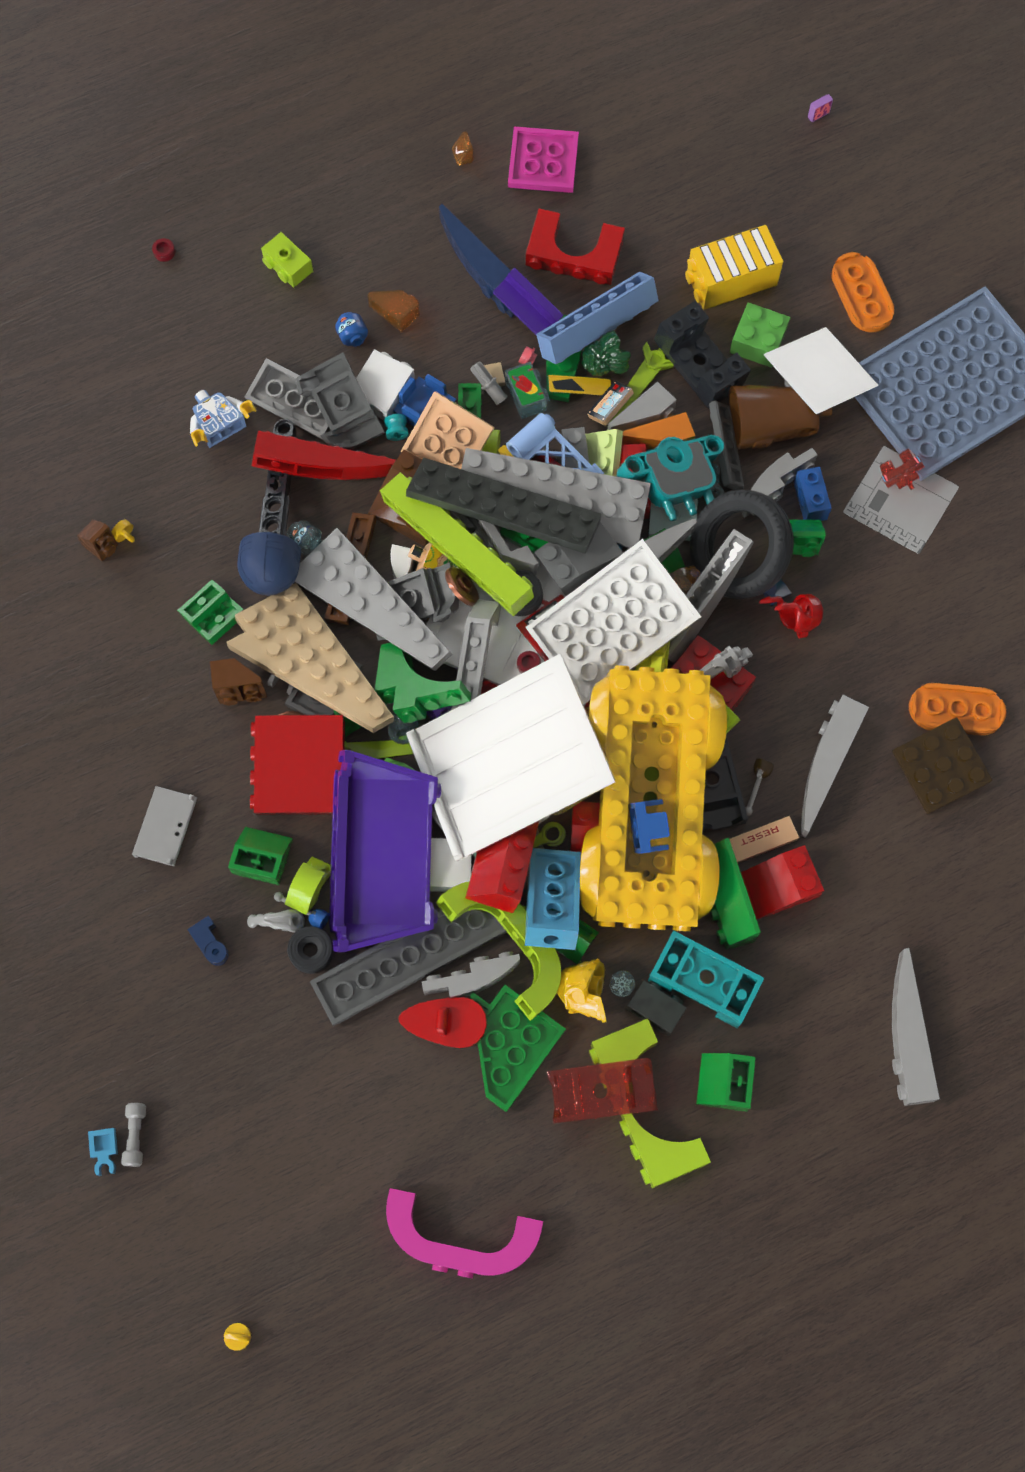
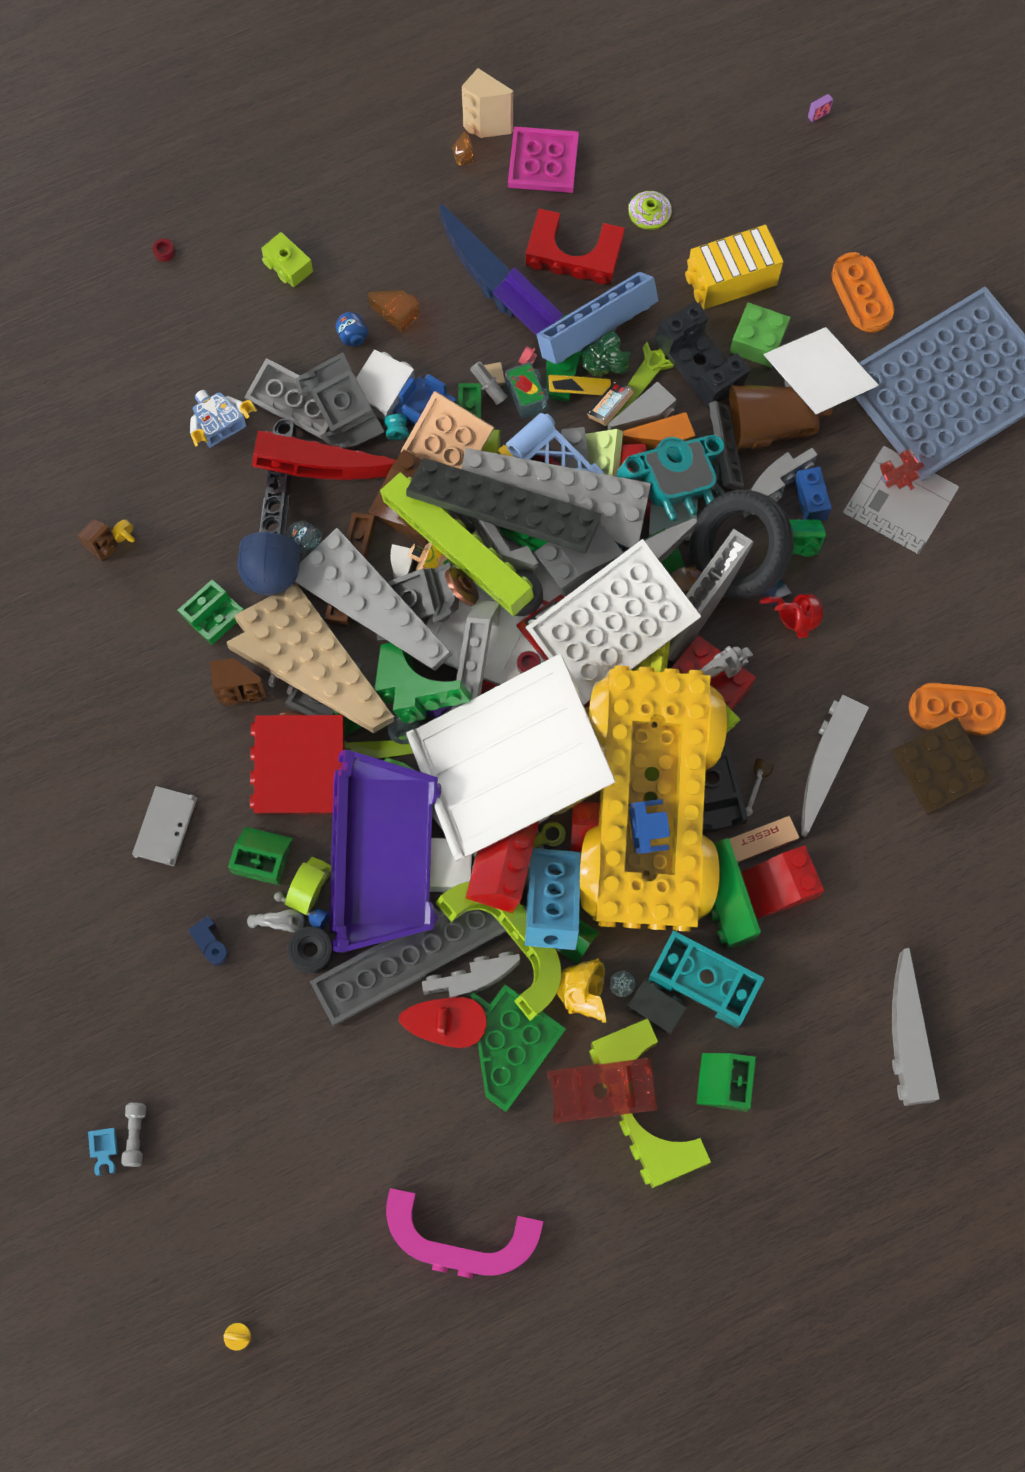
(487, 106): none -> tan slope
(650, 217): none -> dish

